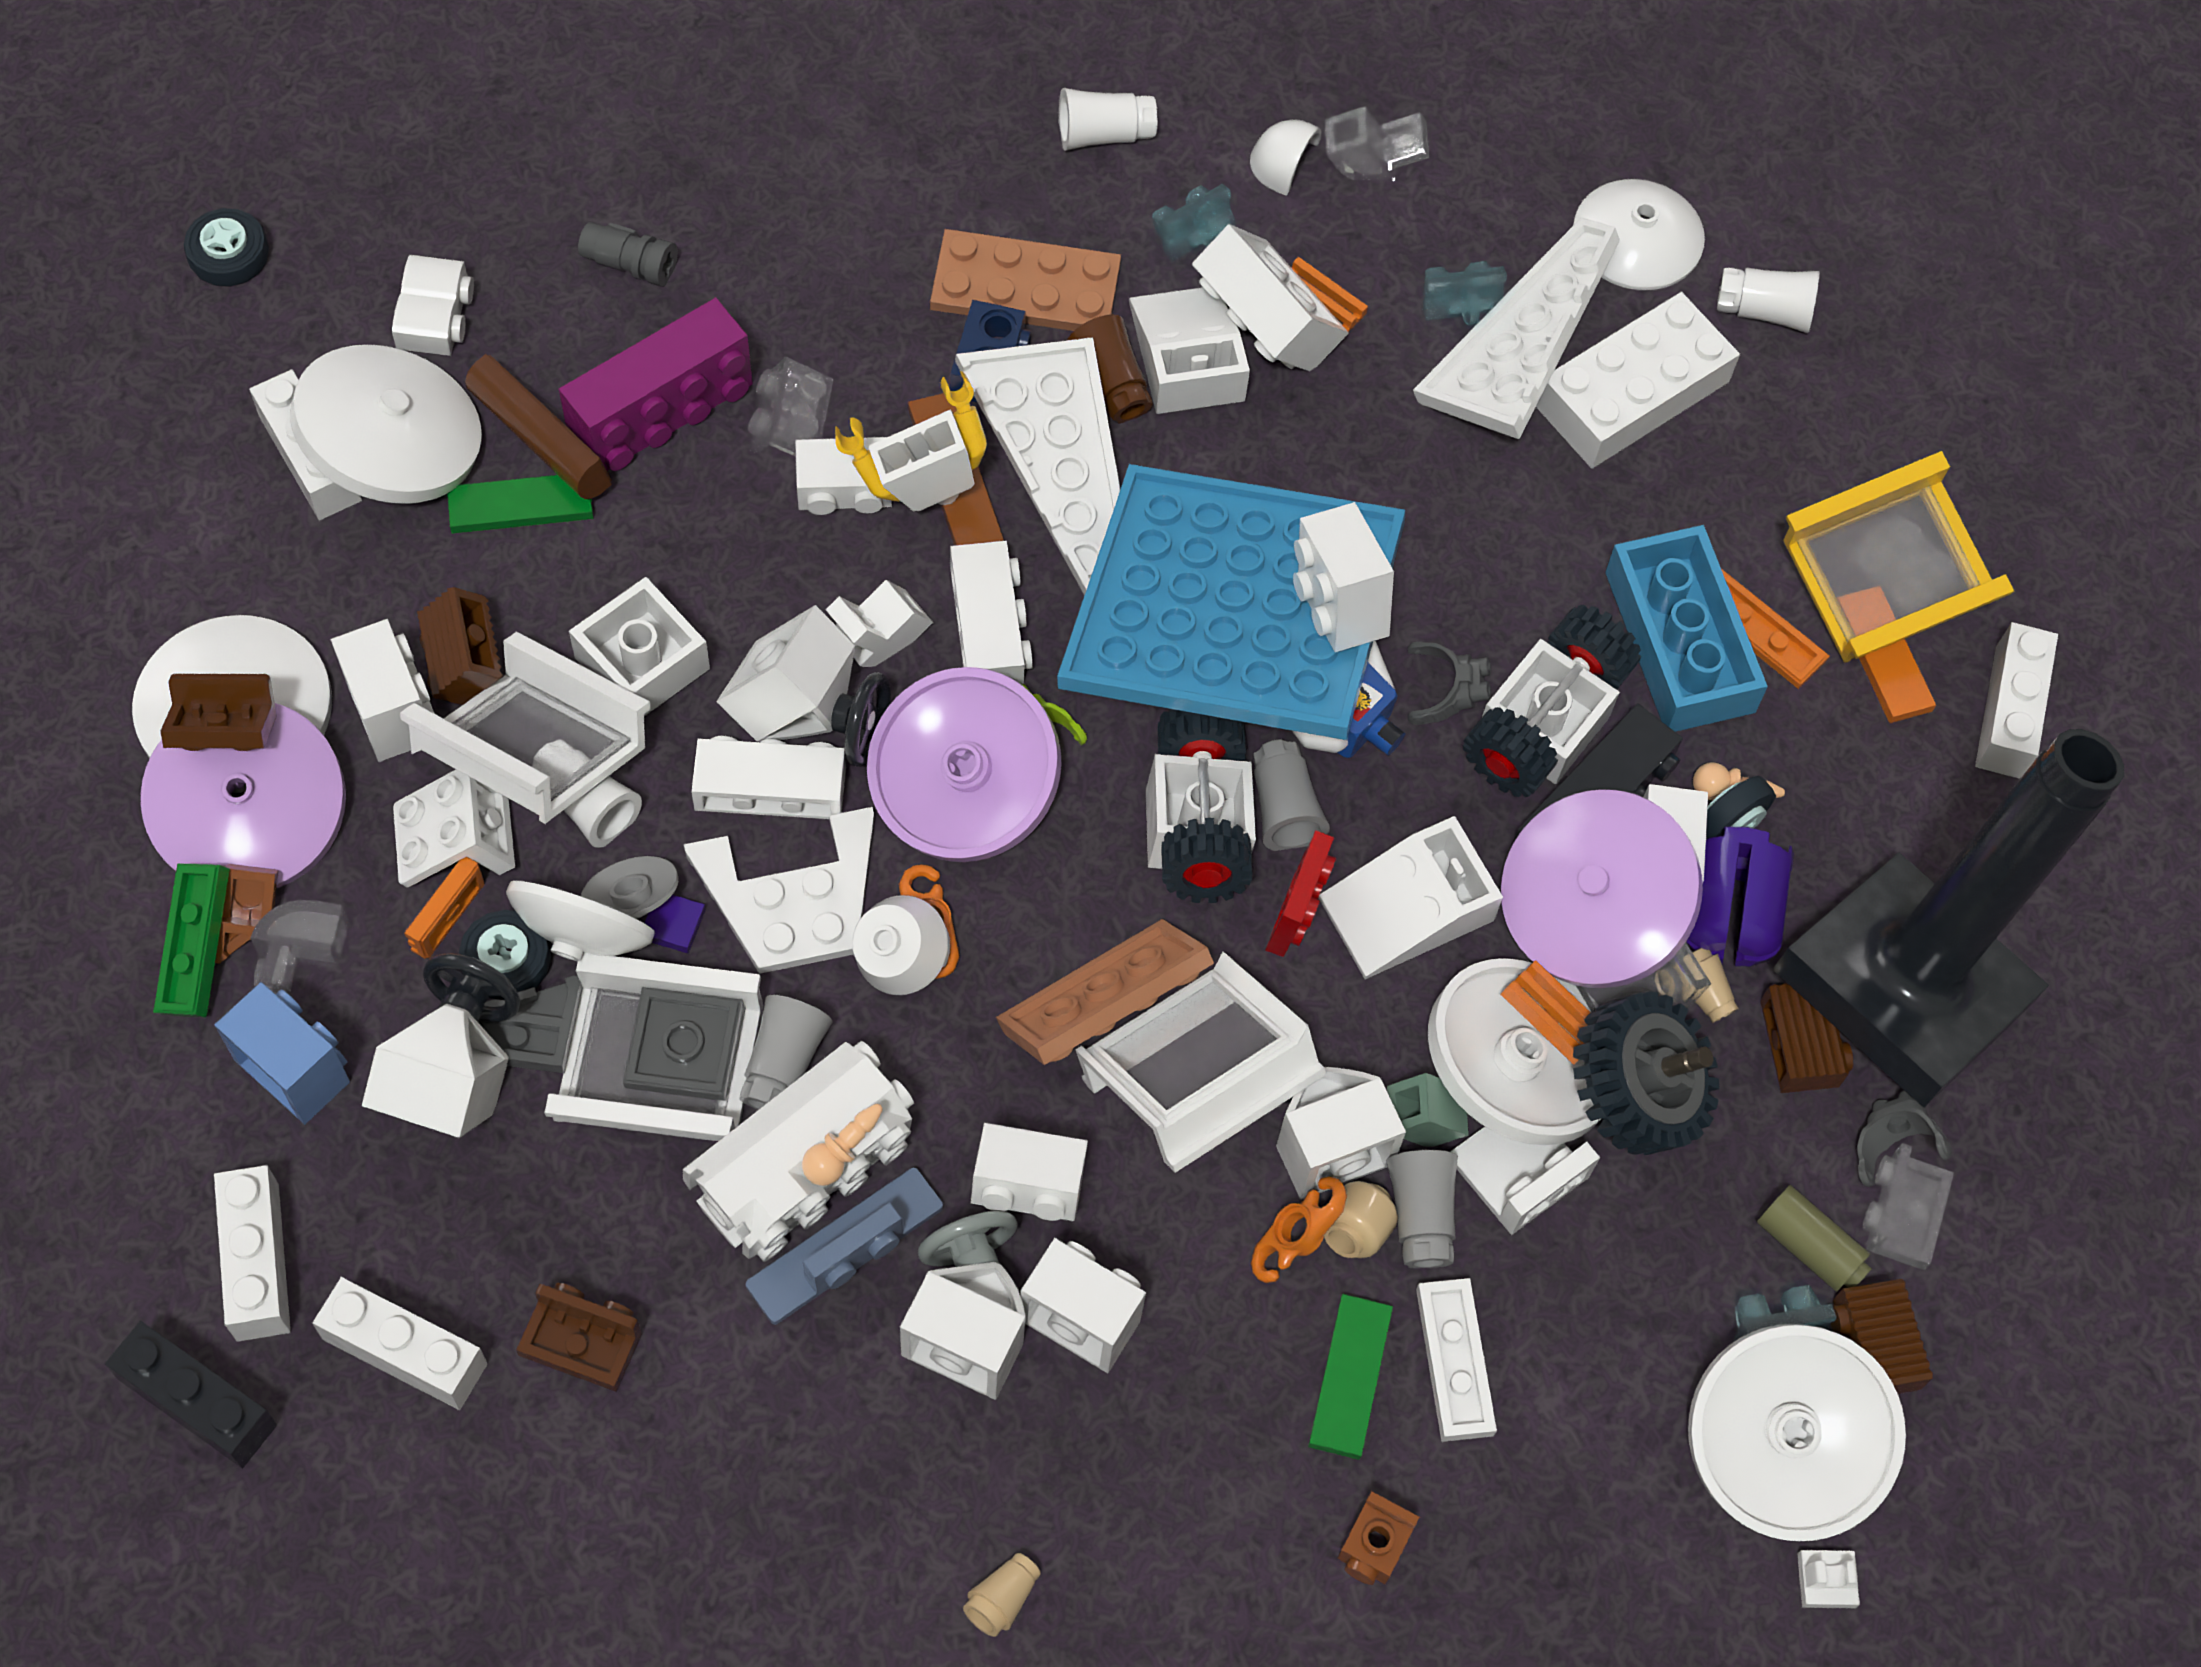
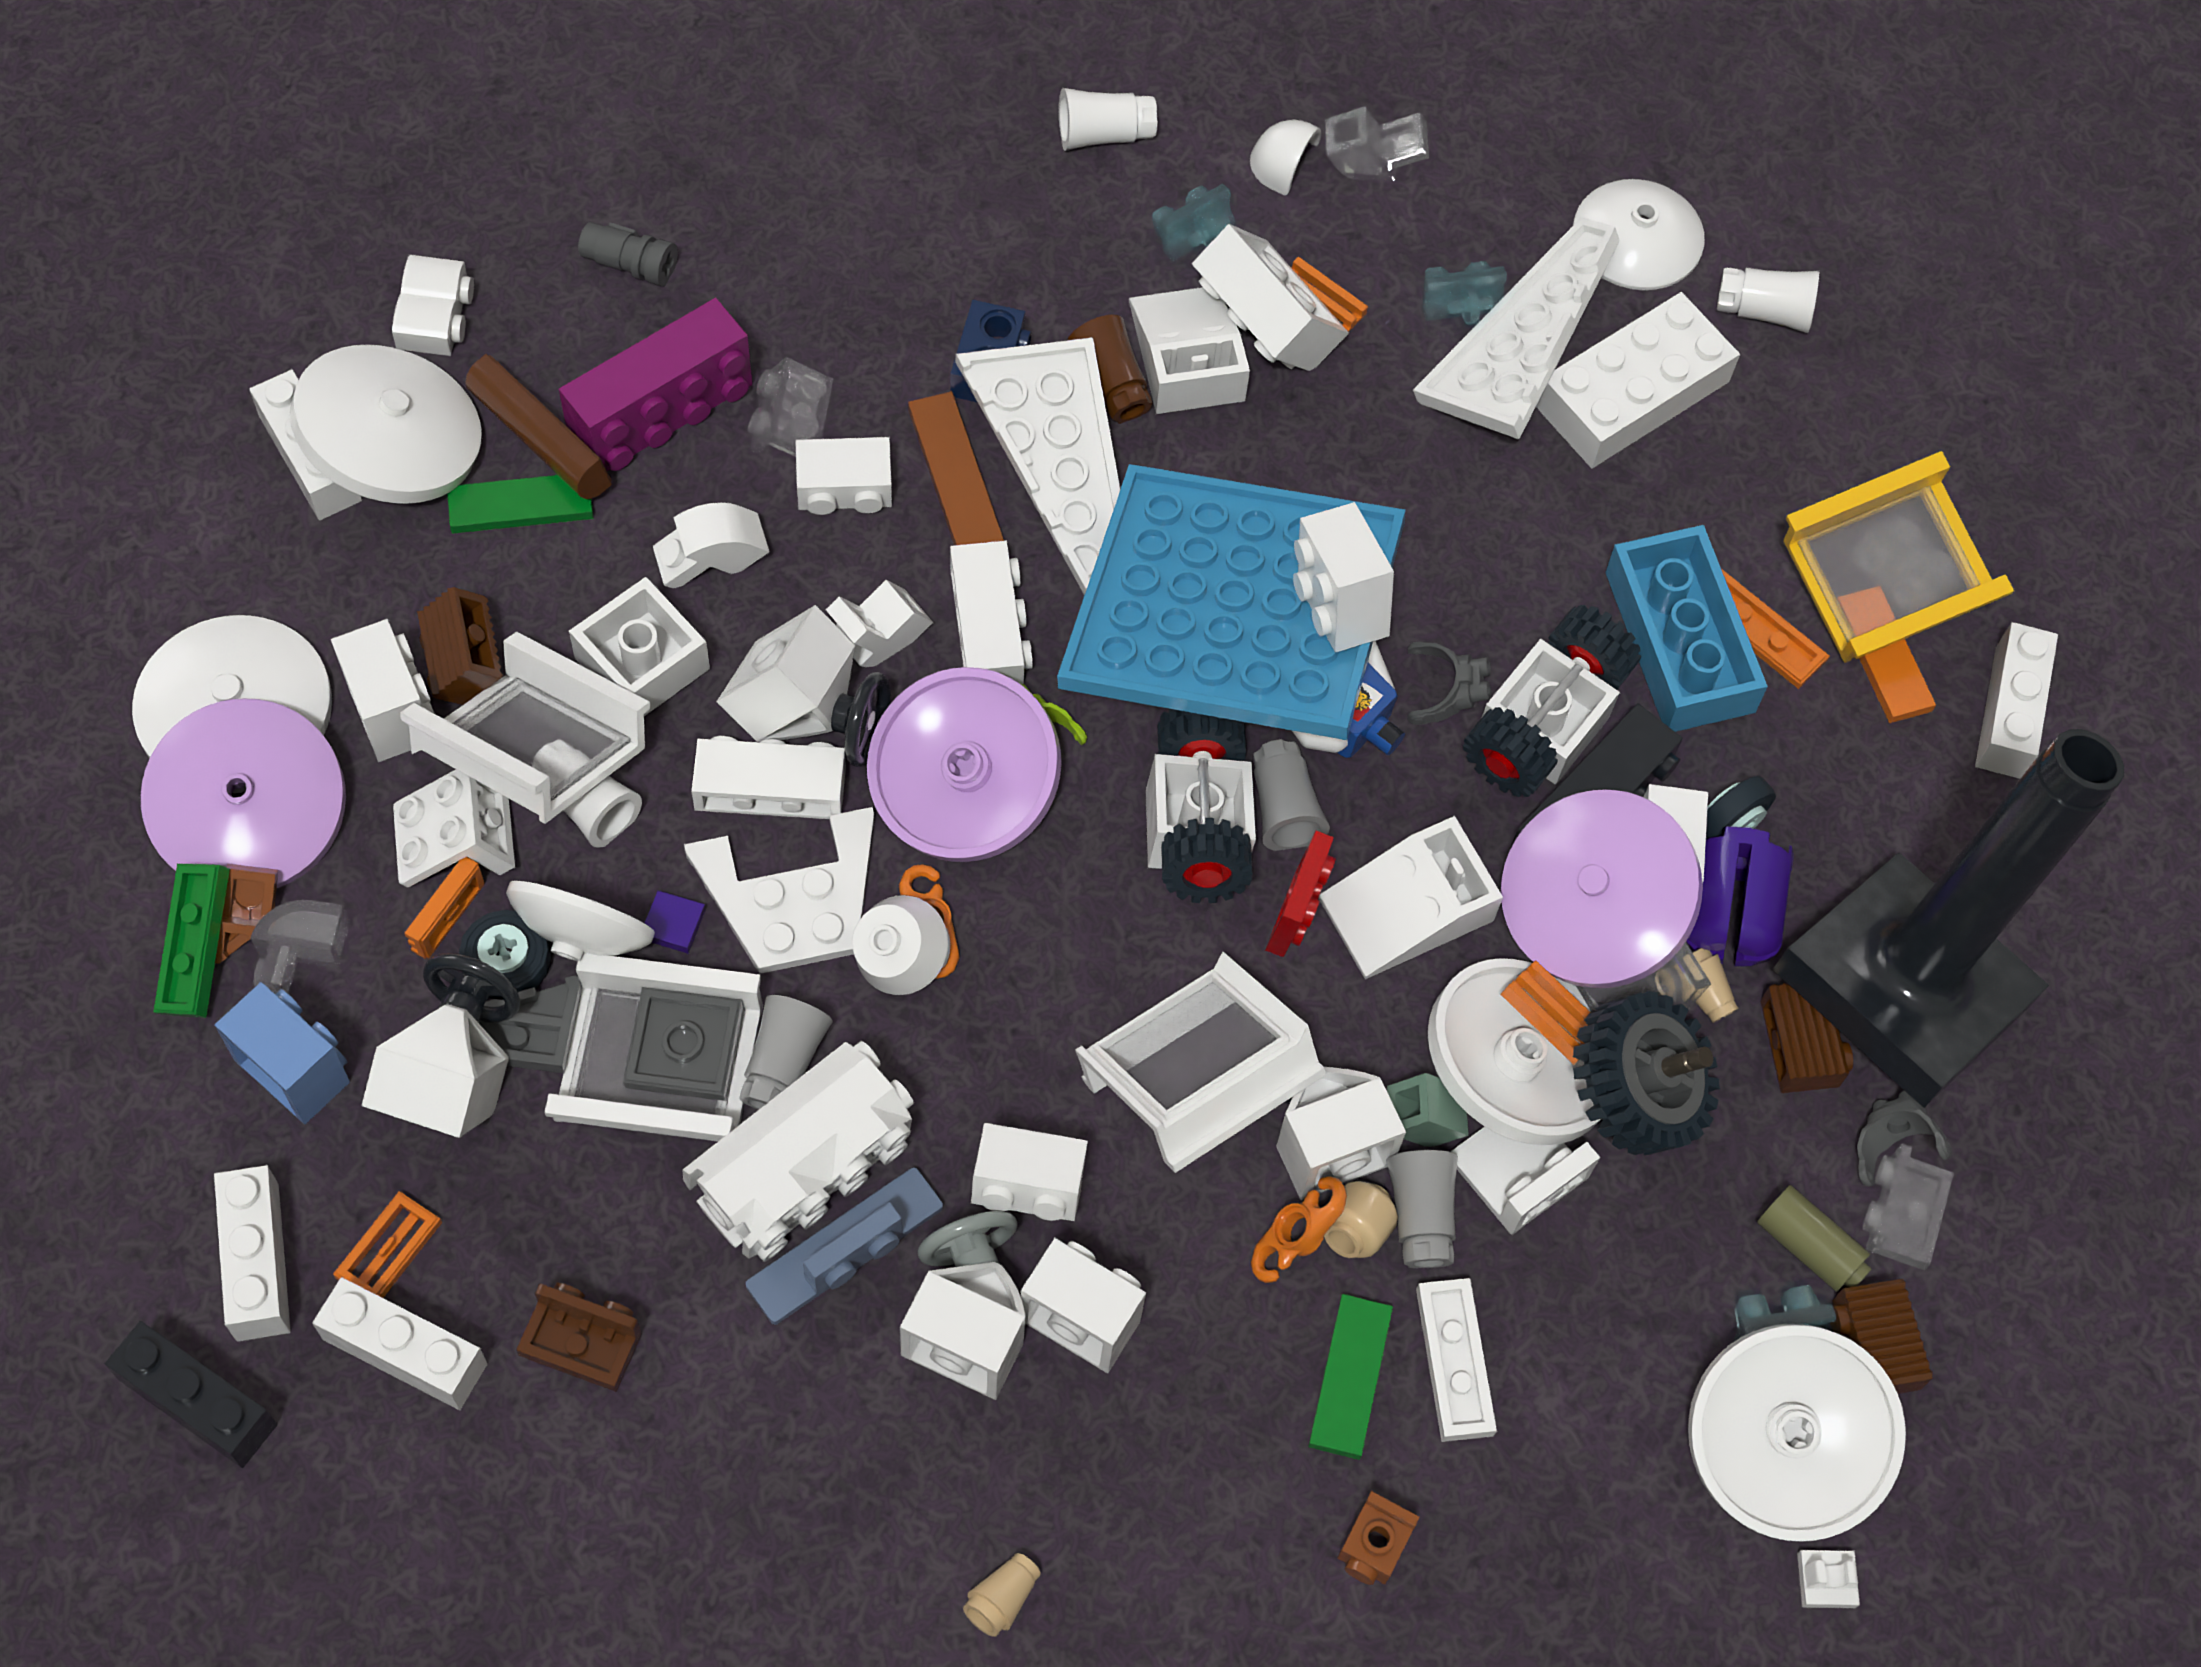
(219, 711): reddish brown bracket -> none
(241, 238): black wheel -> none
(404, 1258): none -> orange tile
(633, 885): light grey dish -> none
(708, 536): none -> white brick
(825, 1161): light nougat bar -> none
(924, 461): white torso -> none
(1050, 282): nougat plate -> none
(1105, 991): nougat plate -> none
(1716, 778): light nougat bar -> none

